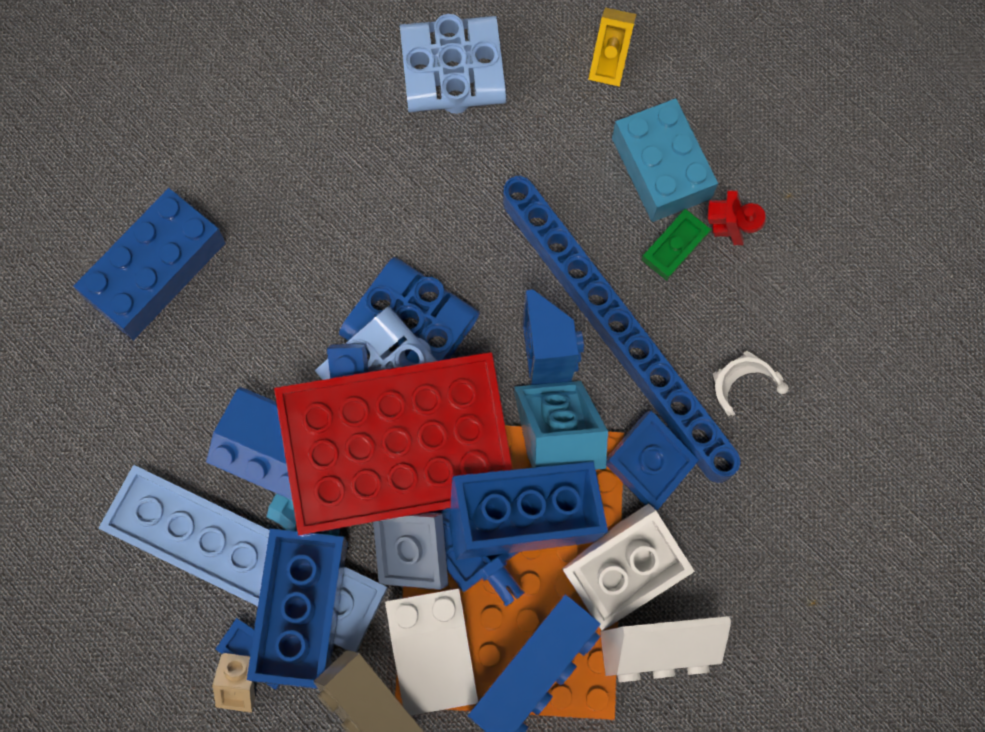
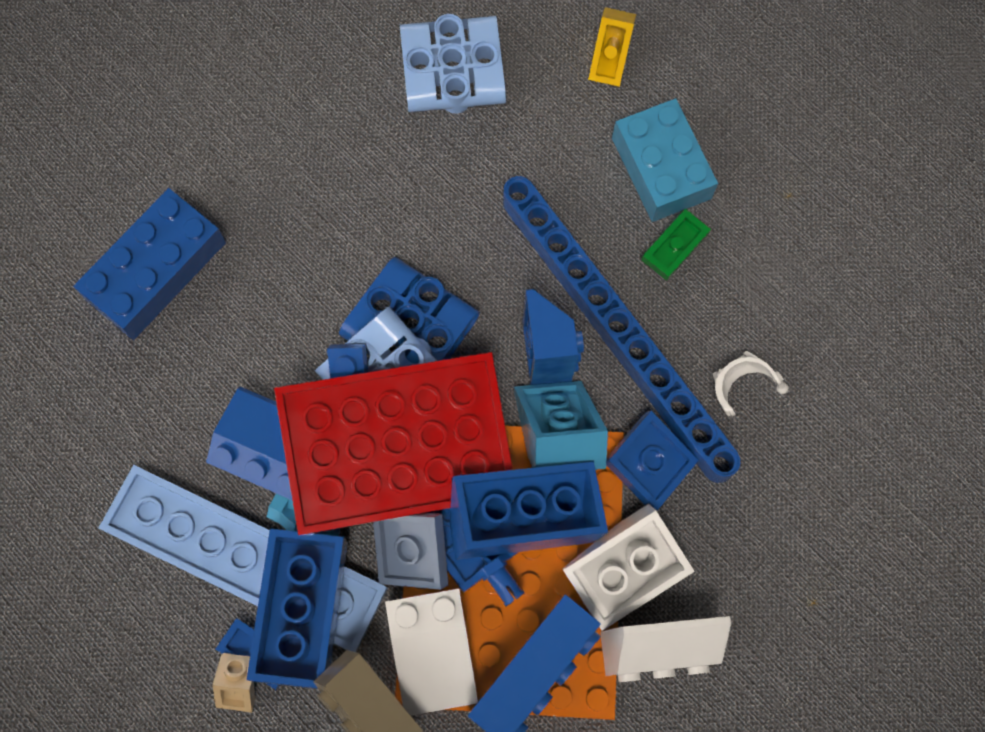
(731, 217): red hips -> none

